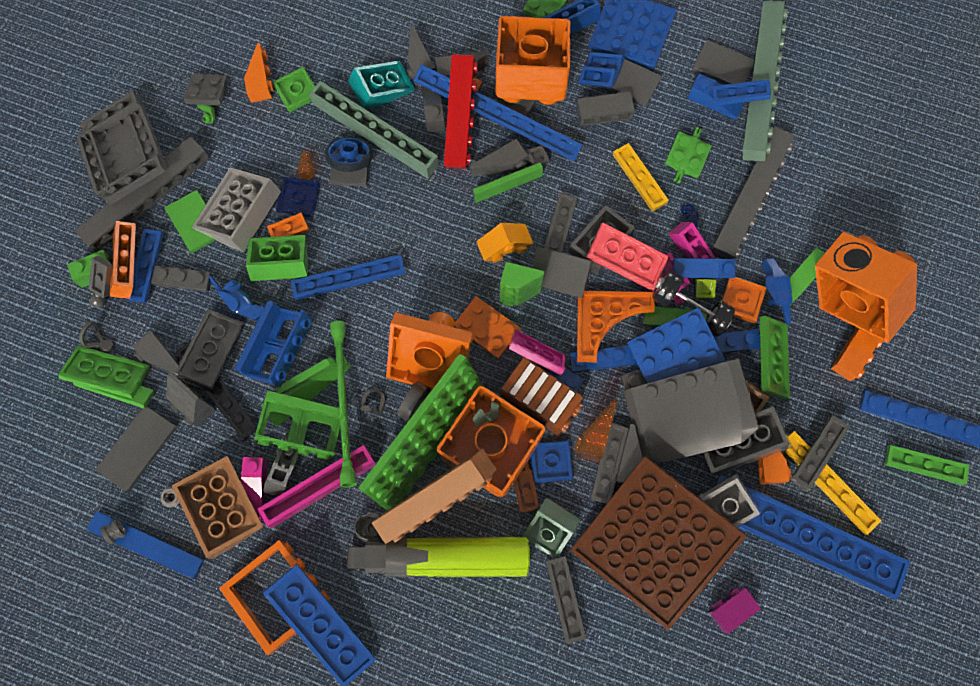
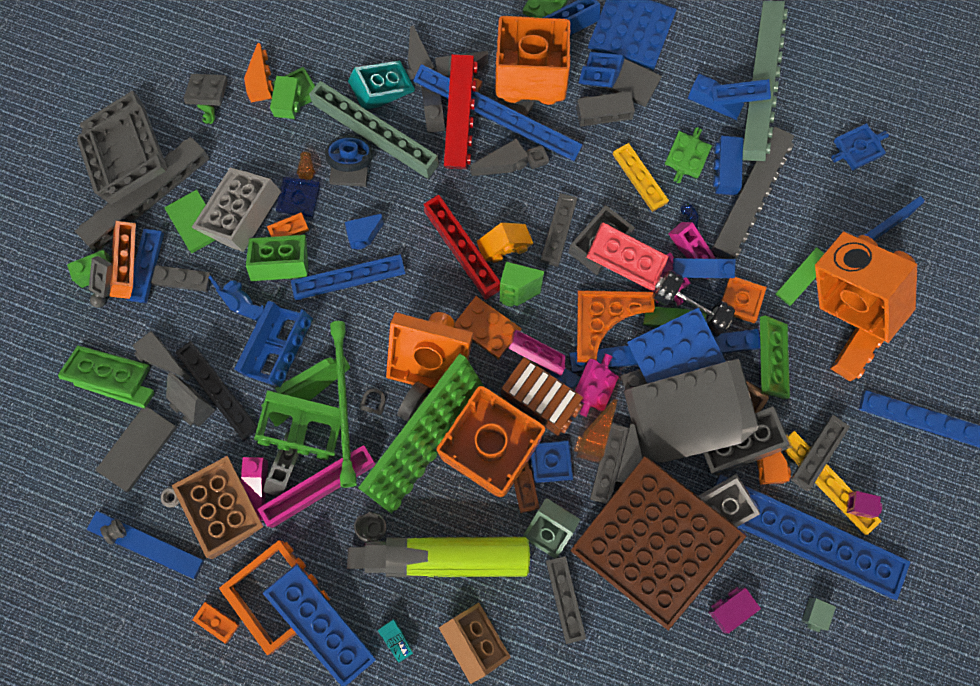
(105, 345): dark grey piece -> none
(209, 349): dark grey tile -> none
(216, 622): none -> orange plate
(286, 97): none -> bright green brick
(363, 230): none -> blue slope
(396, 640): none -> teal leg
(435, 497): medium nougat brick -> none
(462, 247): none -> red brick
(474, 643): none -> medium nougat slope
(481, 417): sand green piece -> none
(508, 182): bright green tile -> none
(563, 271): dark grey tile -> none
(596, 385): none -> dark pink plate
(705, 287): lime plate -> none
(723, 64): dark grey tile -> none
(728, 165): none -> blue brick
(779, 287): blue animal -> none
(818, 615): none -> sand green brick
(859, 146): none -> blue plate
(864, 504): none -> magenta brick
(895, 219): none -> blue tile
(926, 465): bright green plate -> none

